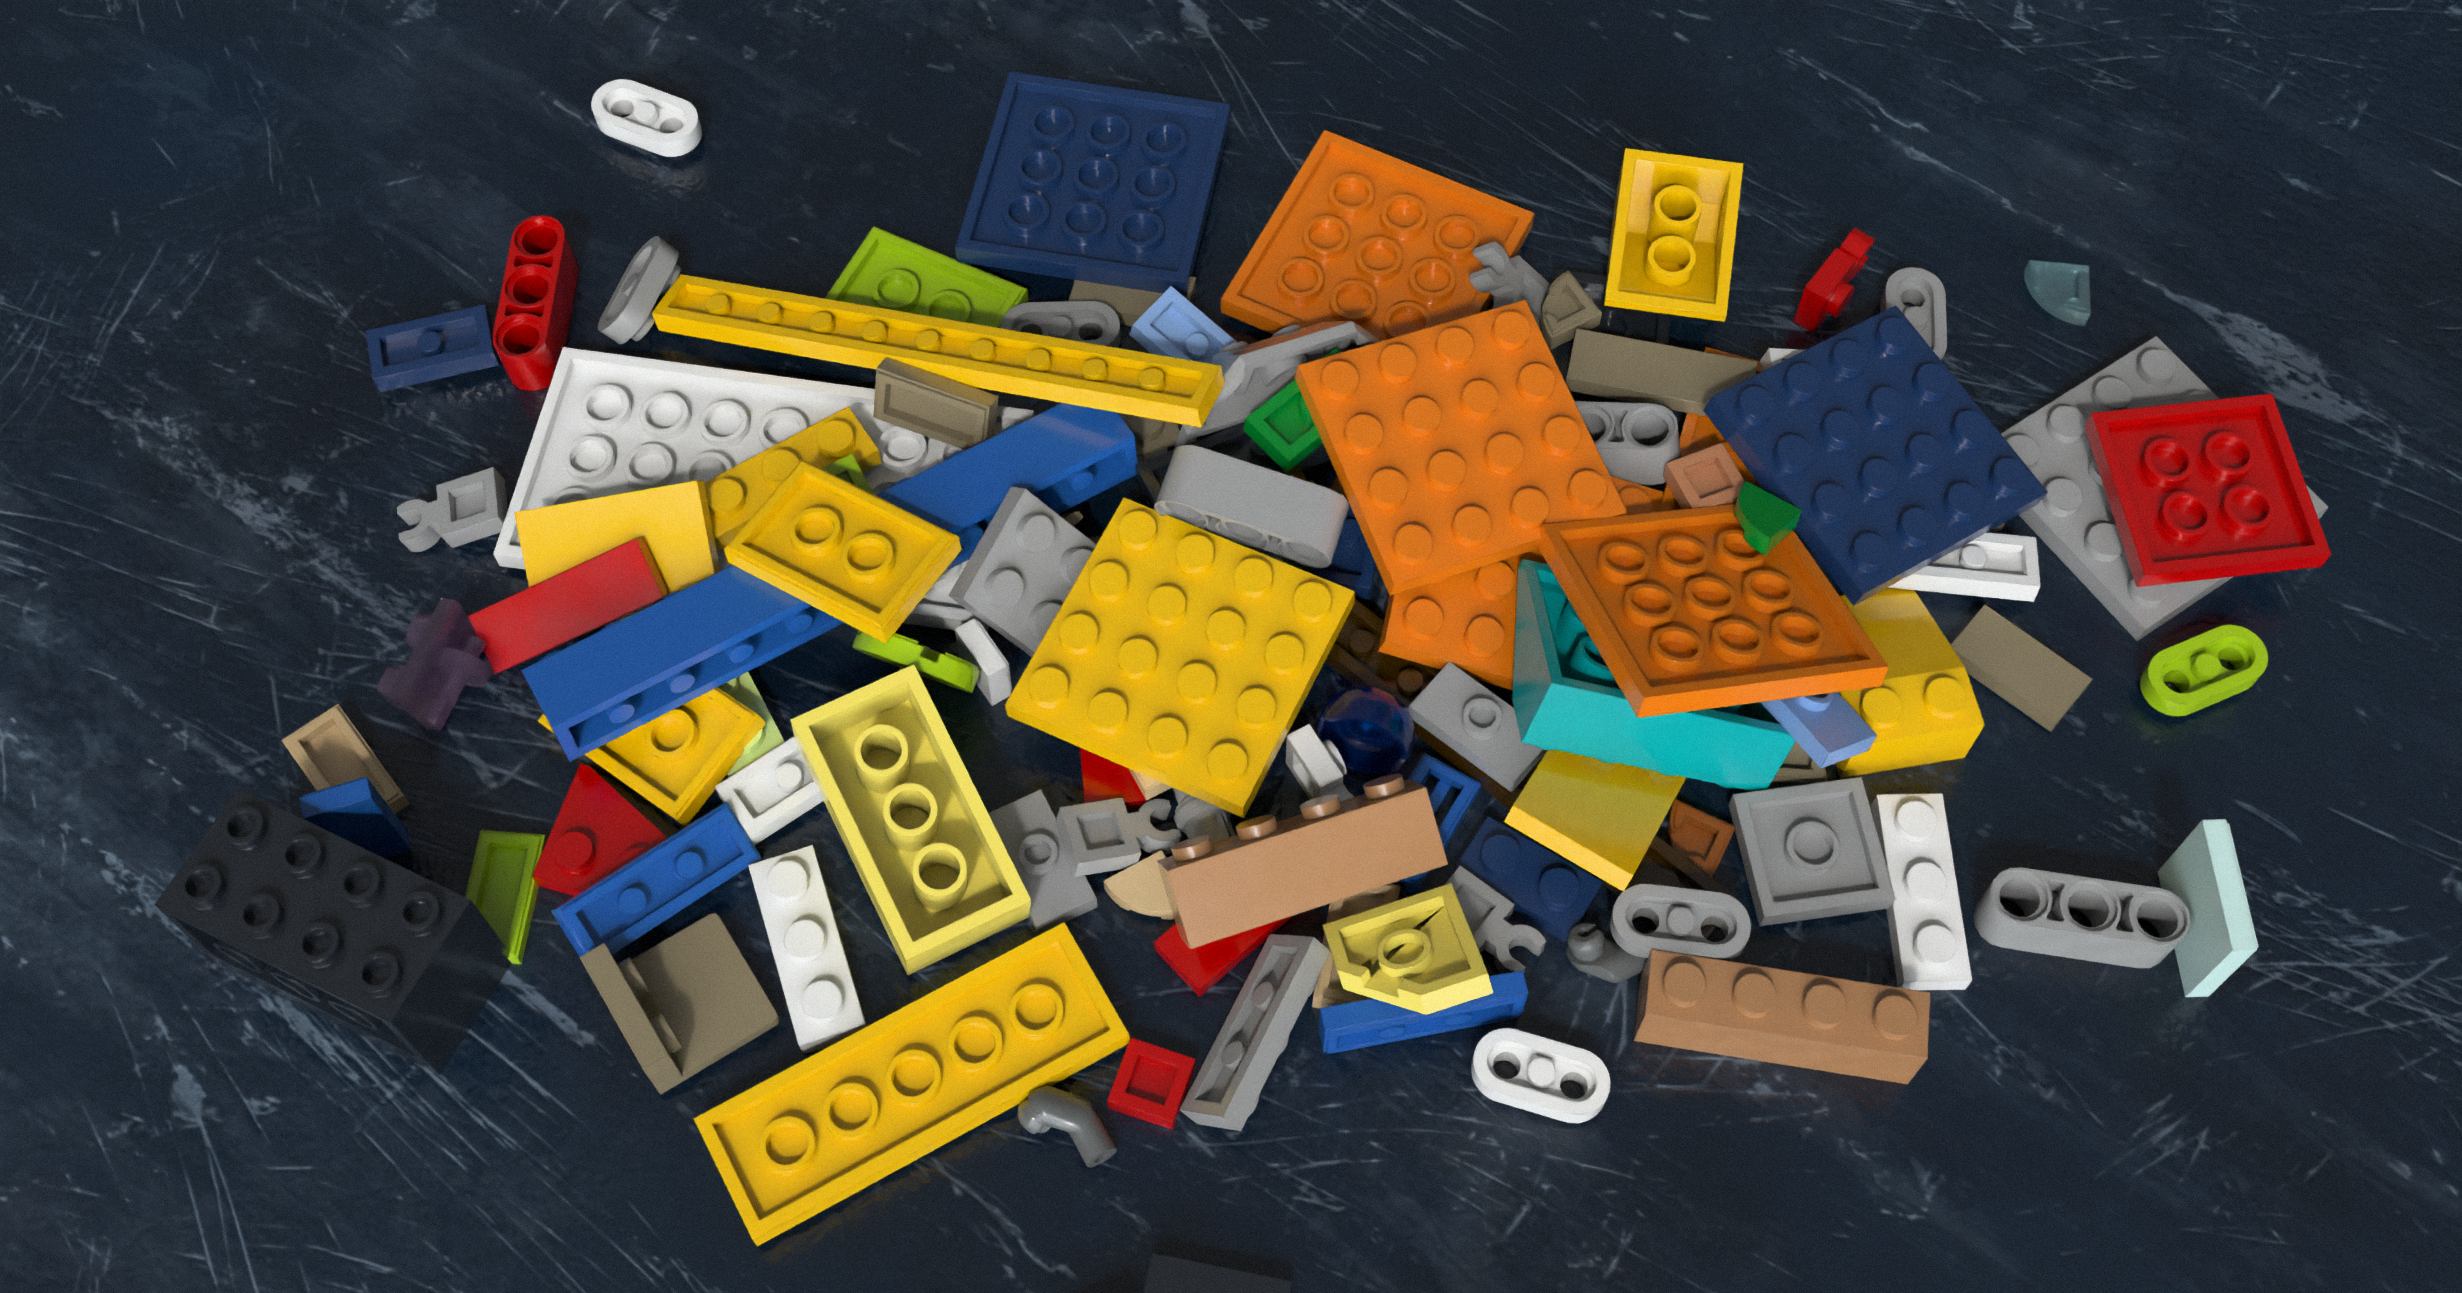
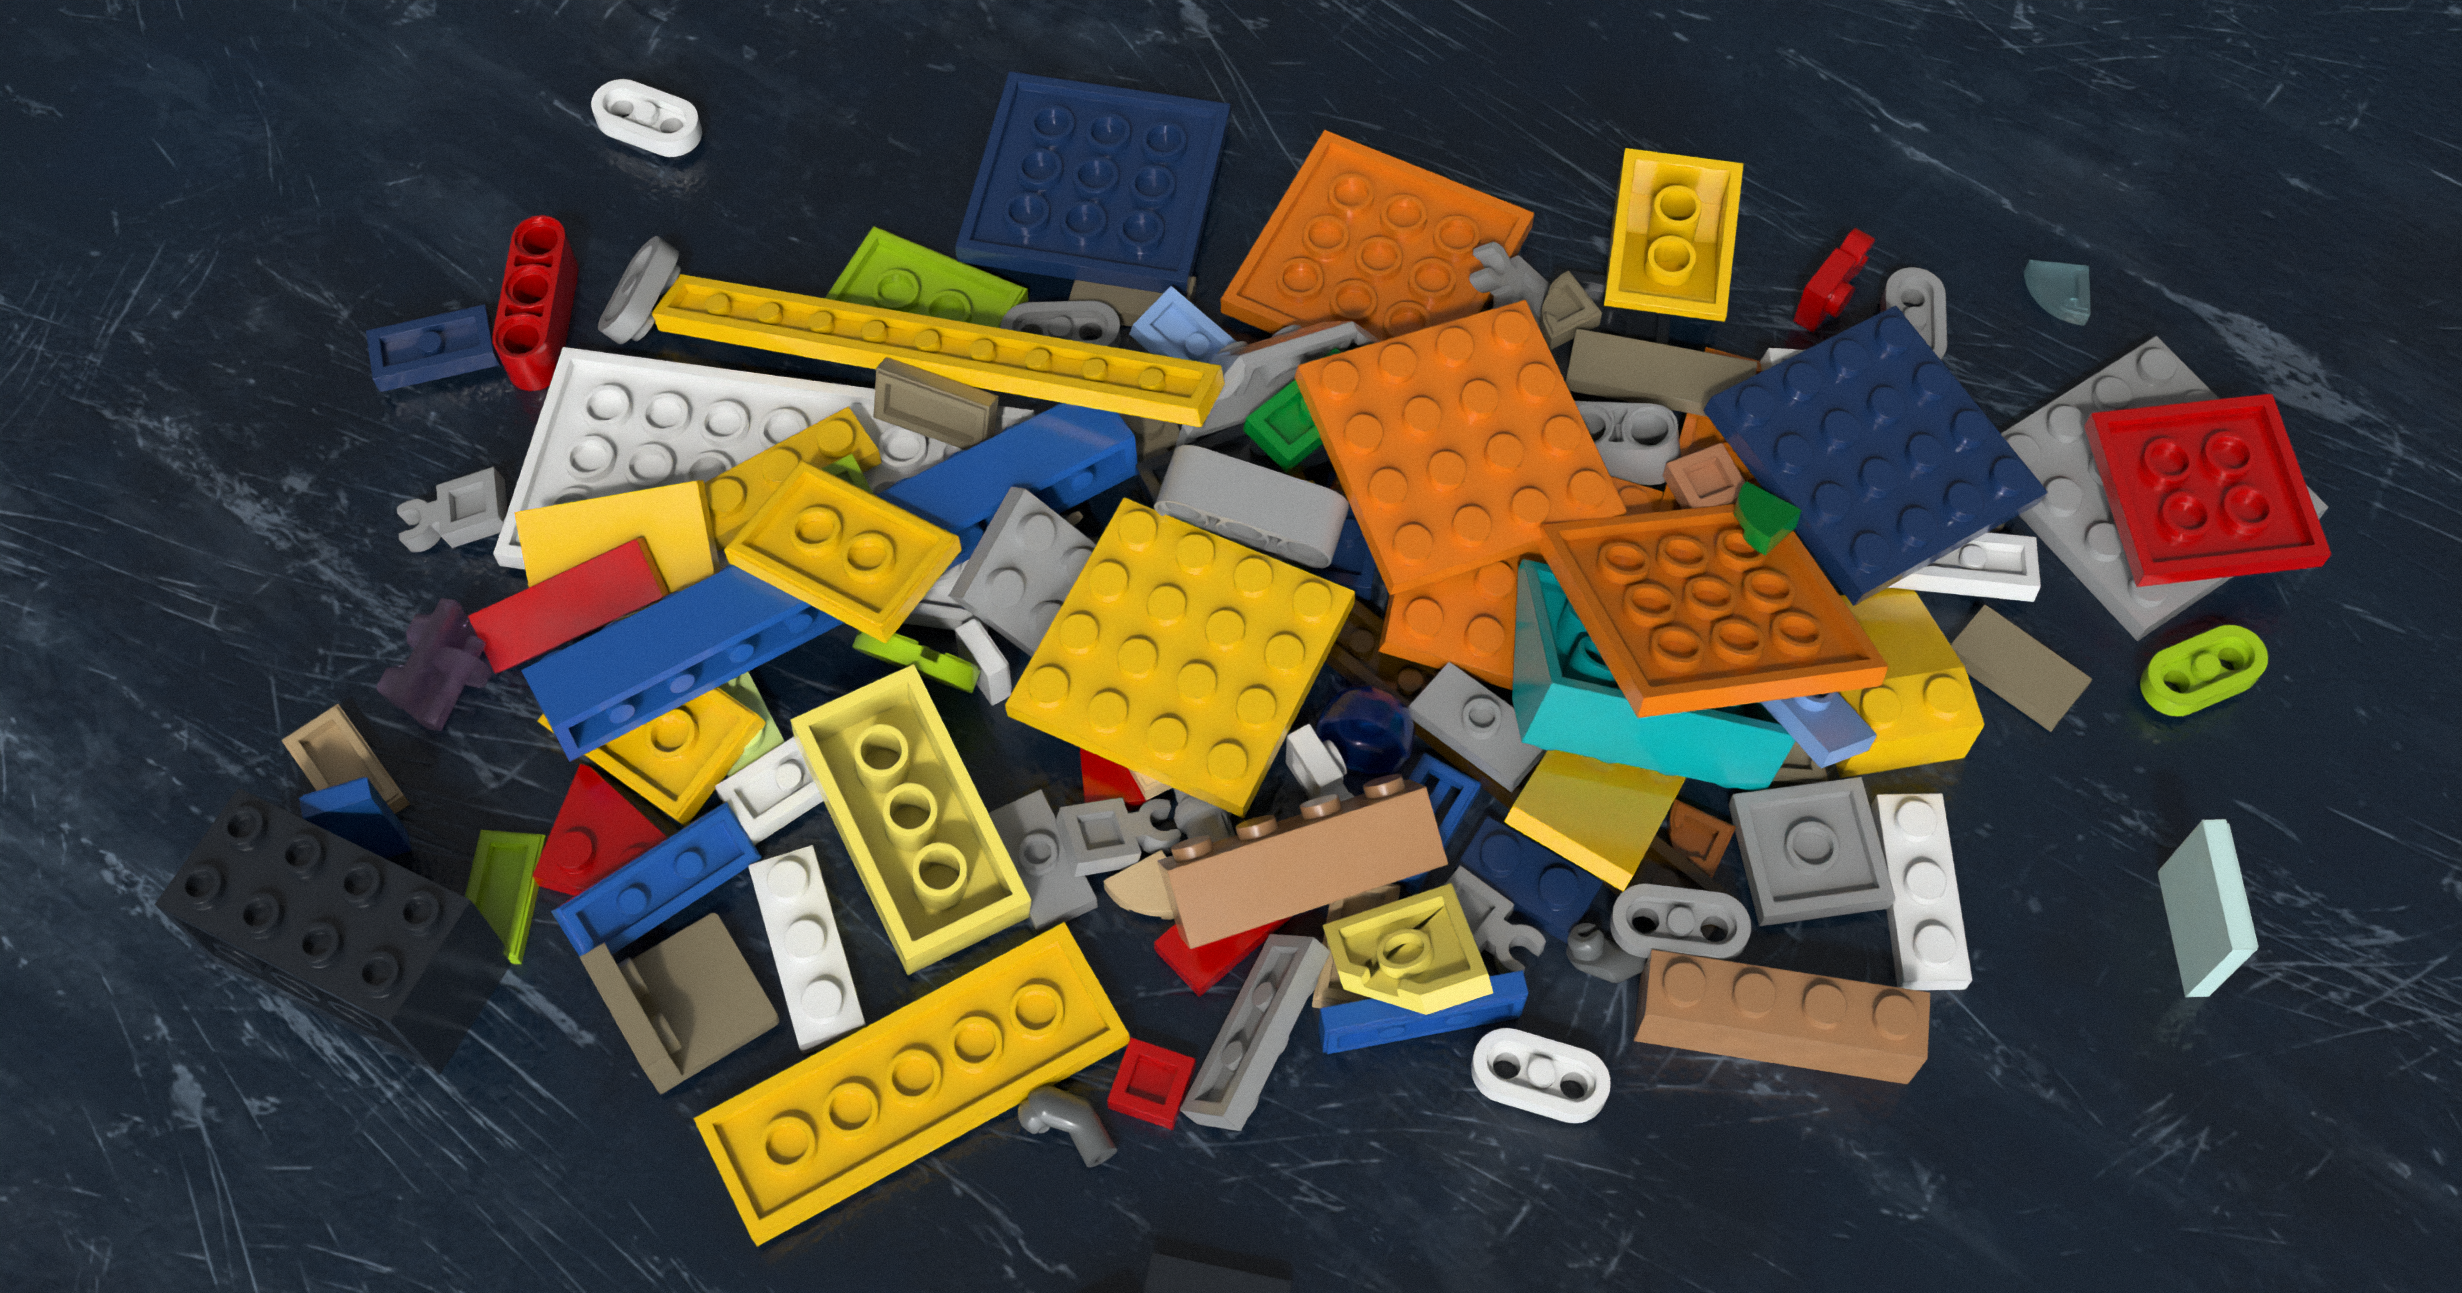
(2108, 905): light grey beam -> none

